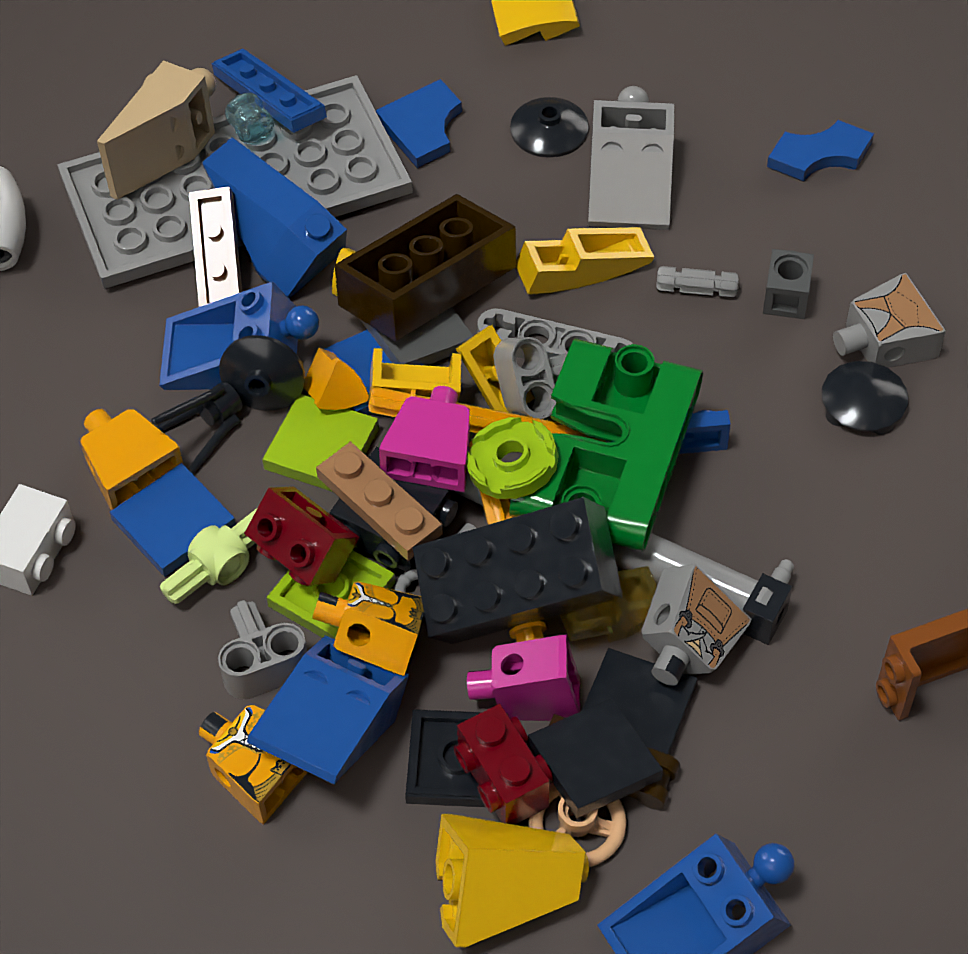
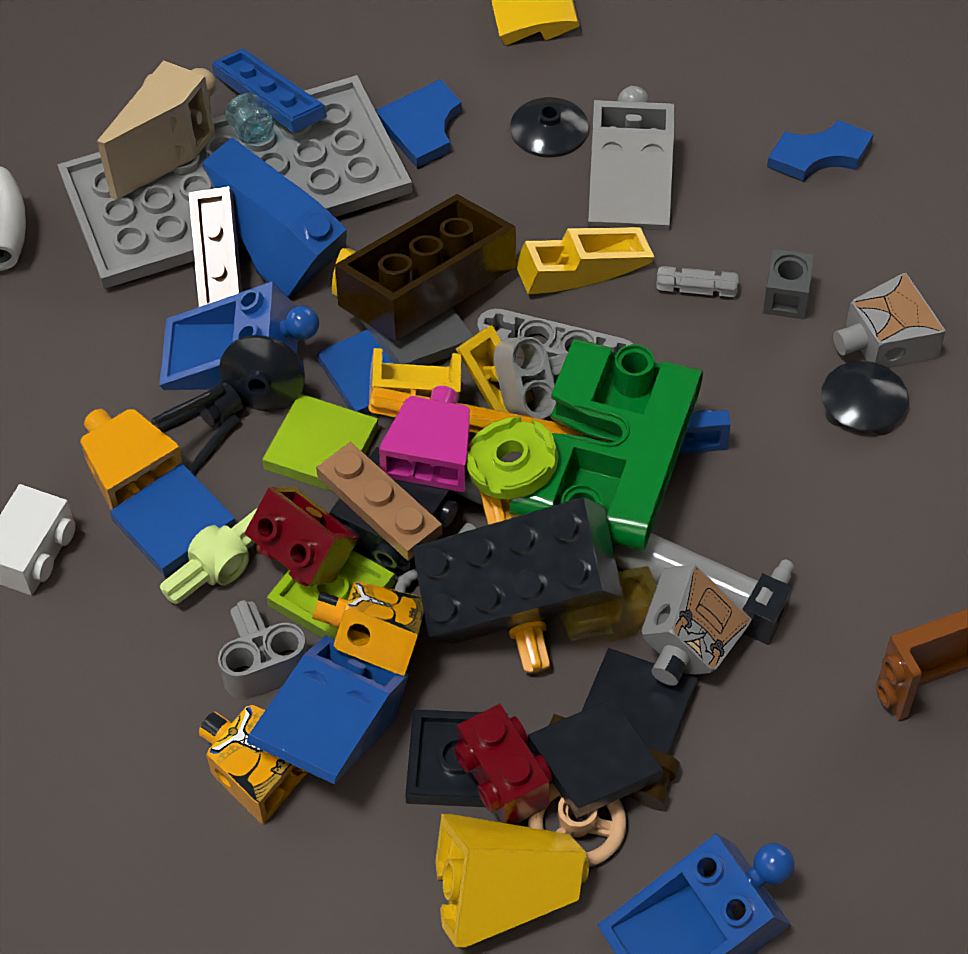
(334, 383): light orange tile -> none
(530, 679): dark pink torso -> none

